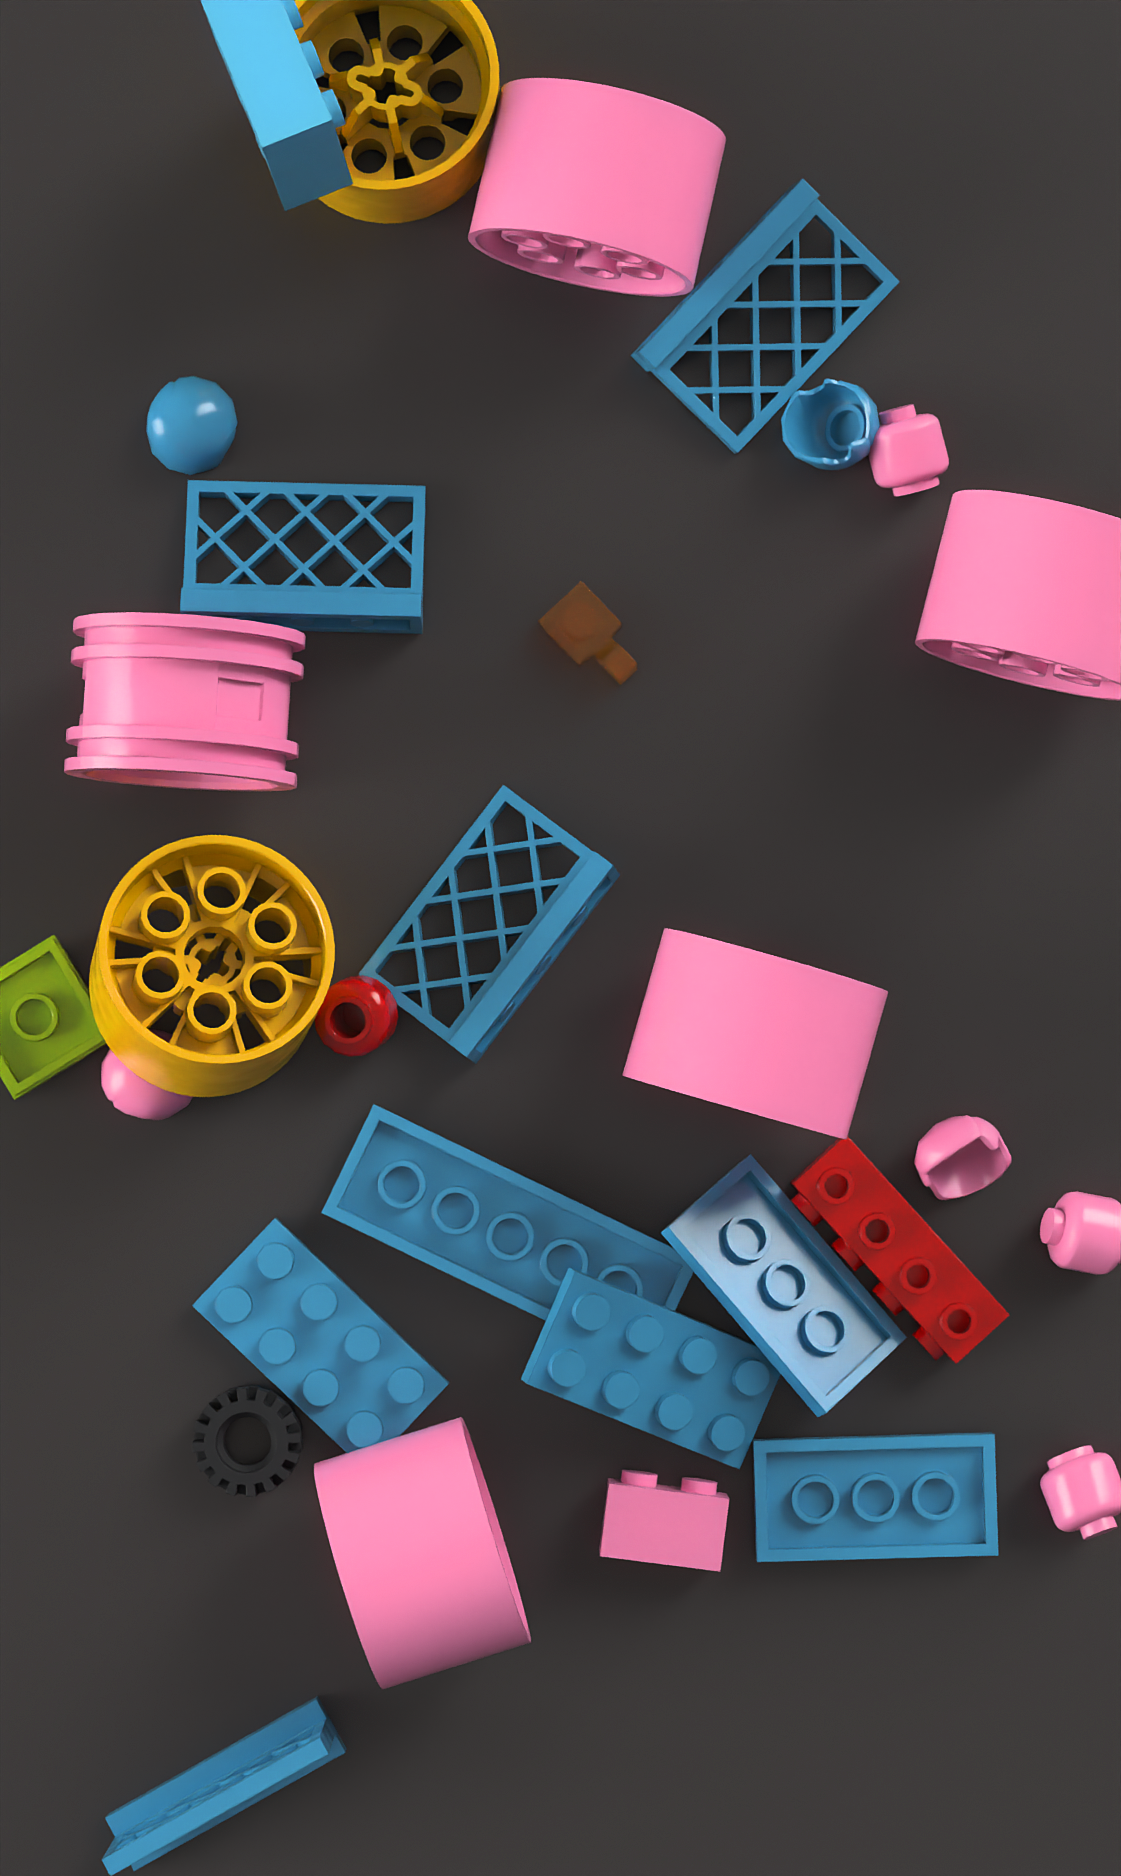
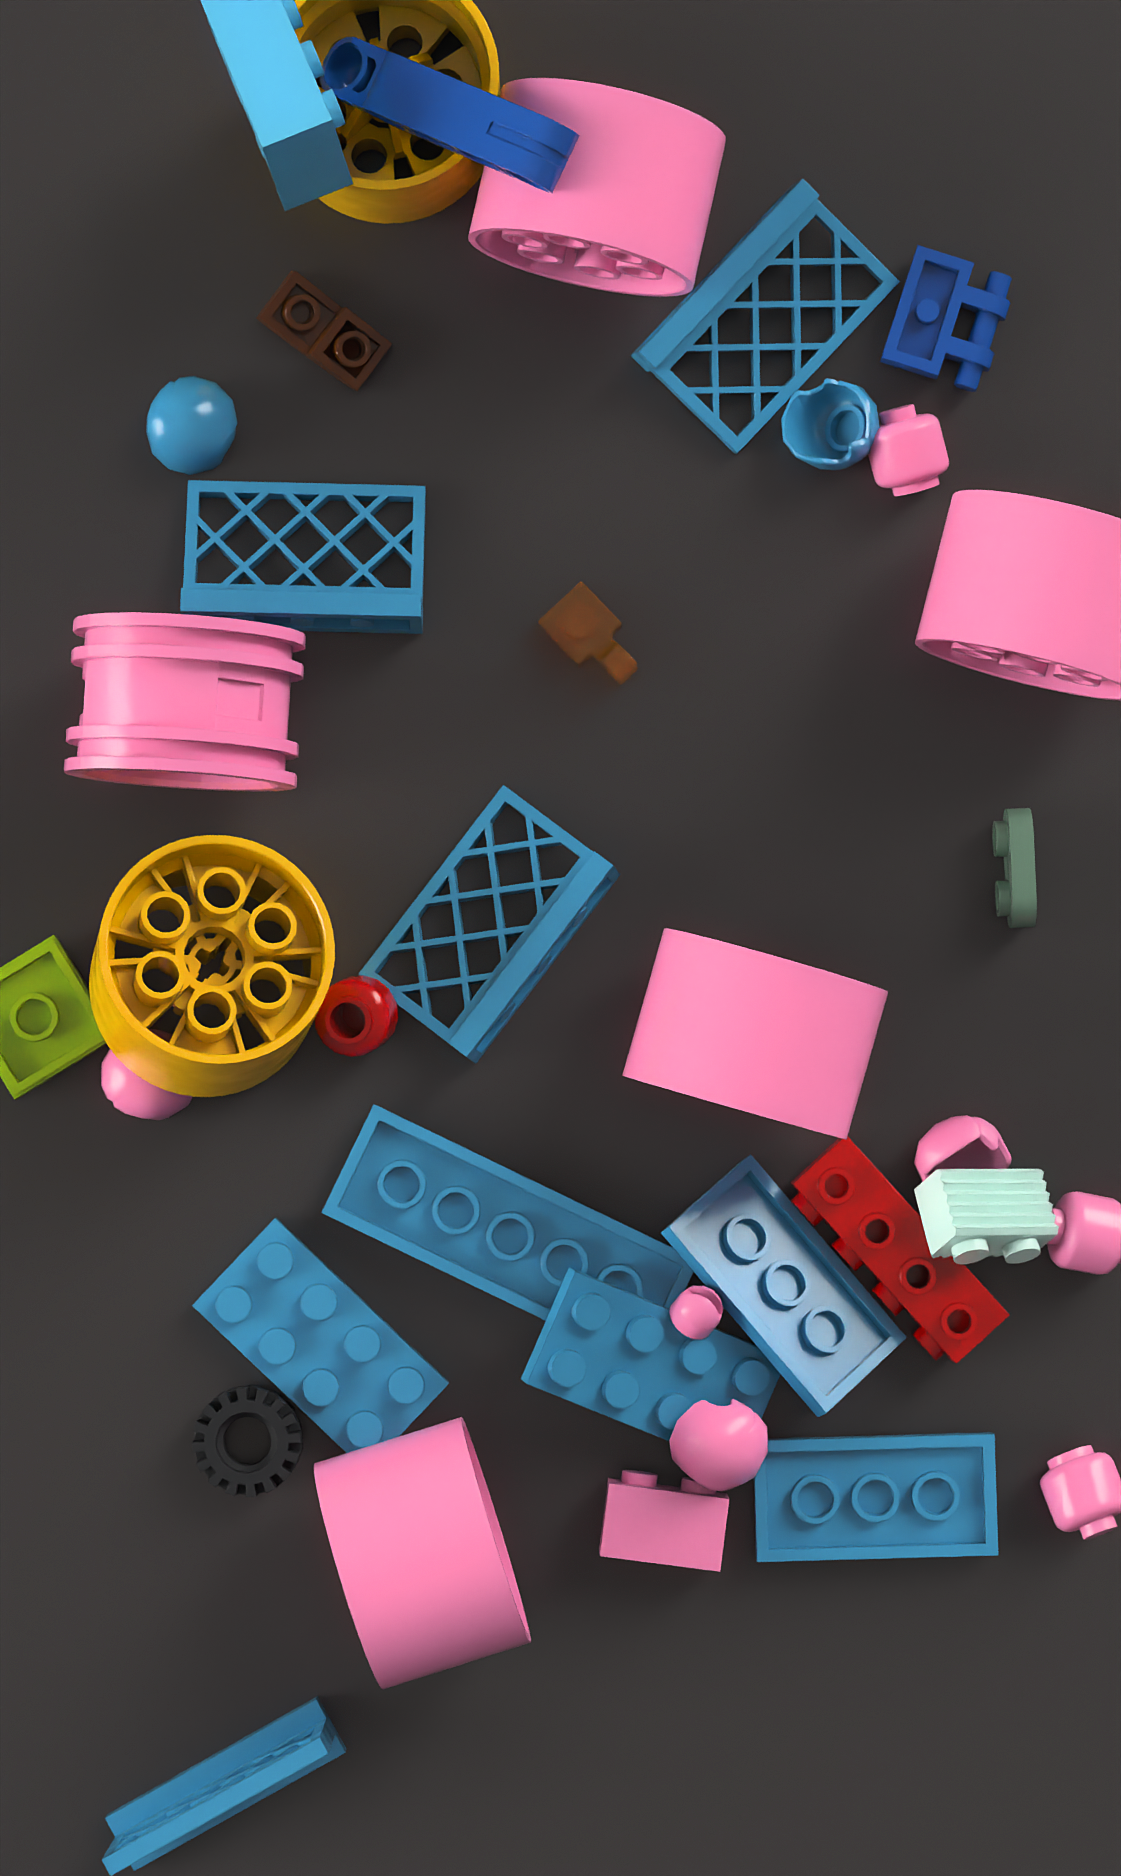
(324, 330): none -> reddish brown slope
(449, 112): none -> blue piece
(696, 1311): none -> bright pink hinge
(719, 1444): none -> bright pink hair
(928, 313): none -> blue plate
(986, 1214): none -> light aqua brick
(1015, 842): none -> sand green plate

